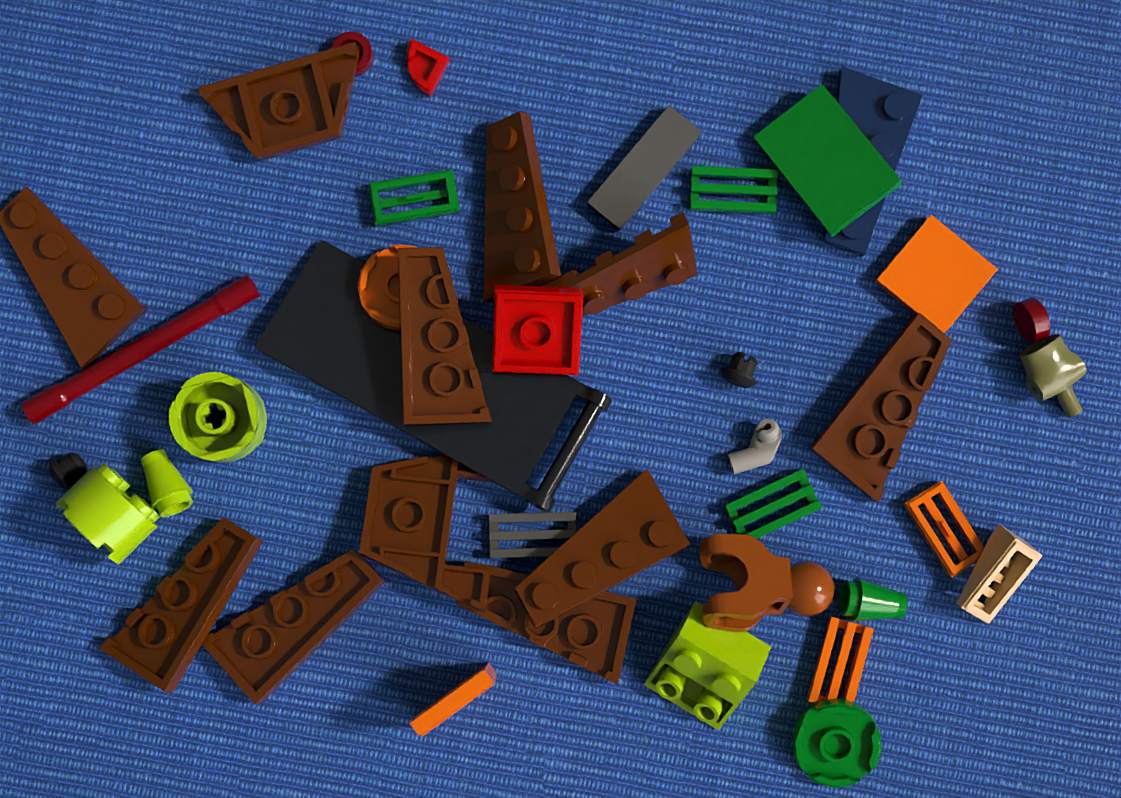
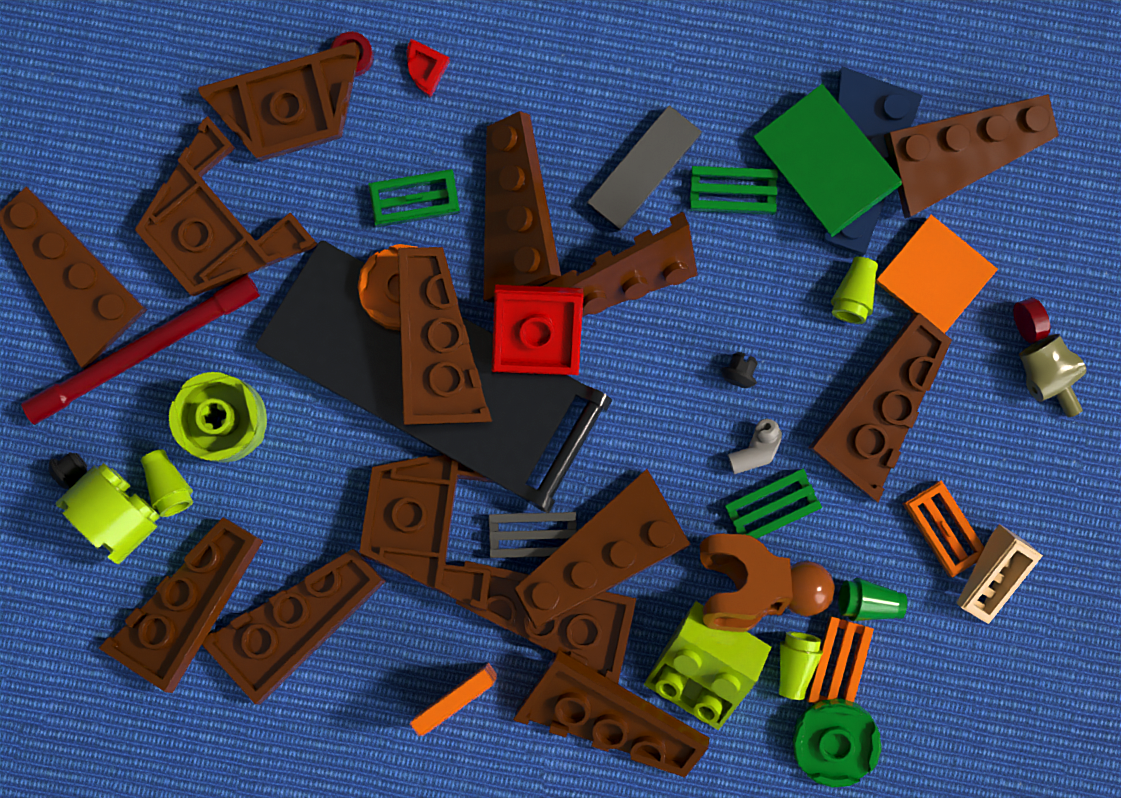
(197, 231): none -> reddish brown wing
(593, 707): none -> reddish brown wing
(798, 662): none -> lime cone
(856, 292): none -> lime cone
(959, 150): none -> reddish brown wing

